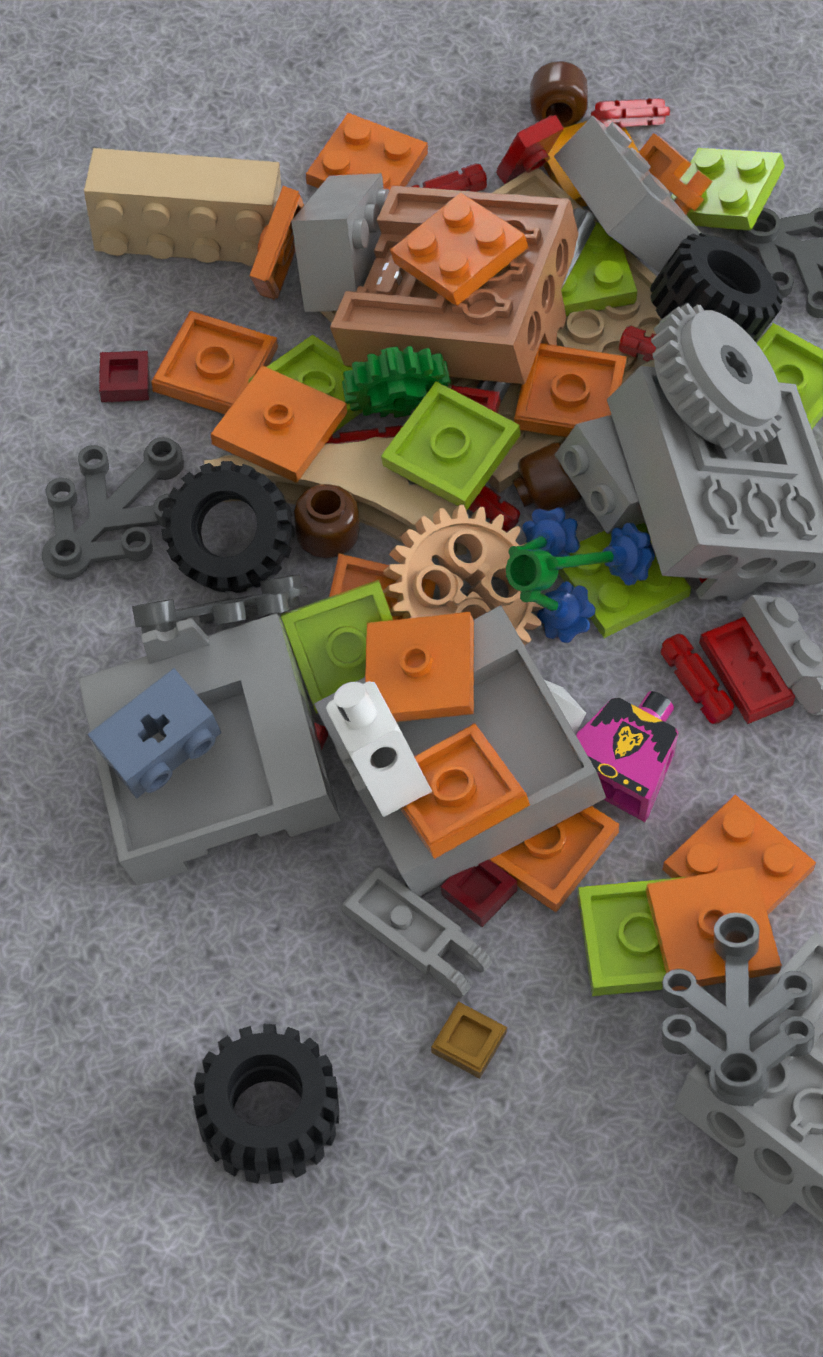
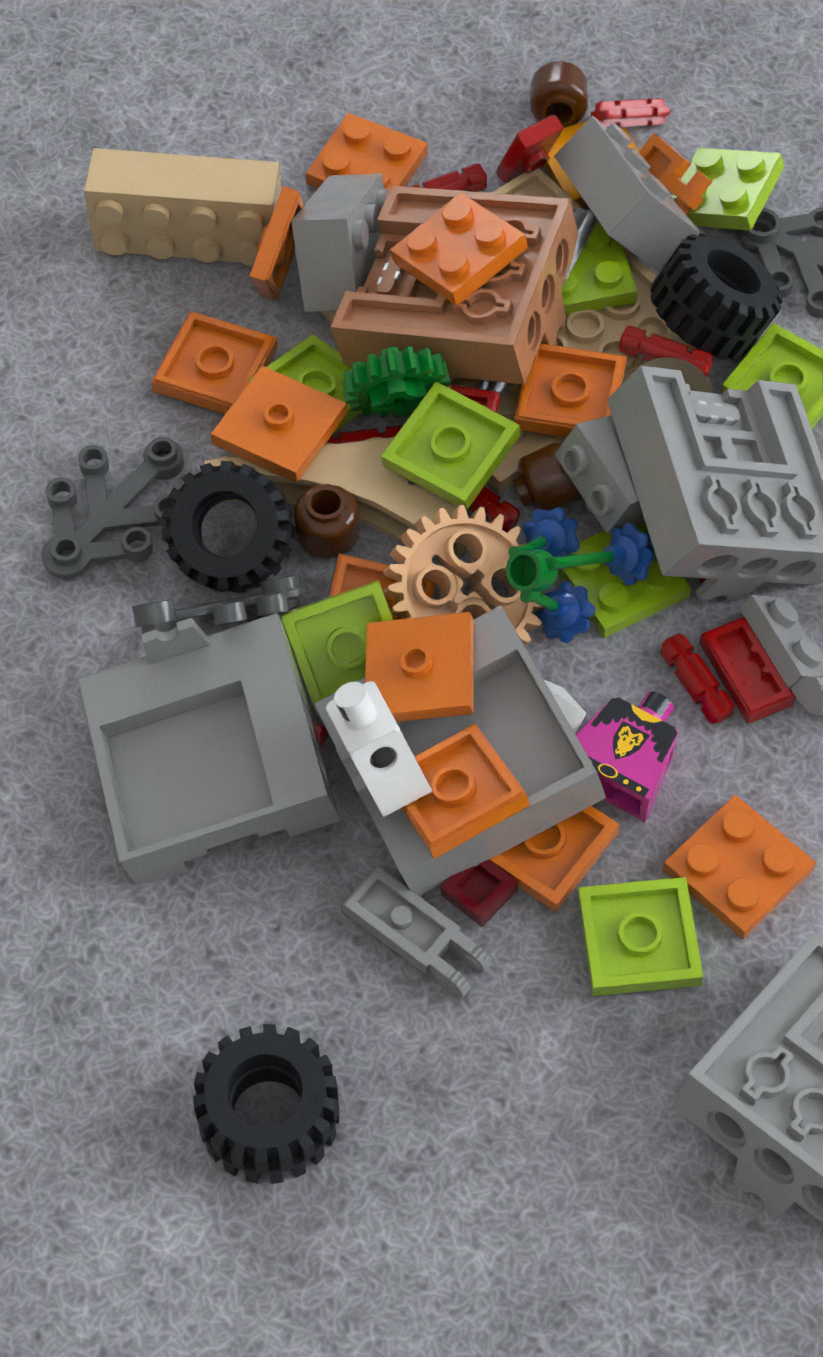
(124, 376): dark red plate -> none
(163, 708): sand blue brick -> none
(469, 1040): pearl gold tile -> none
(686, 917): orange plate -> none
(717, 378): light grey gear -> none
(736, 943): dark grey plant -> none

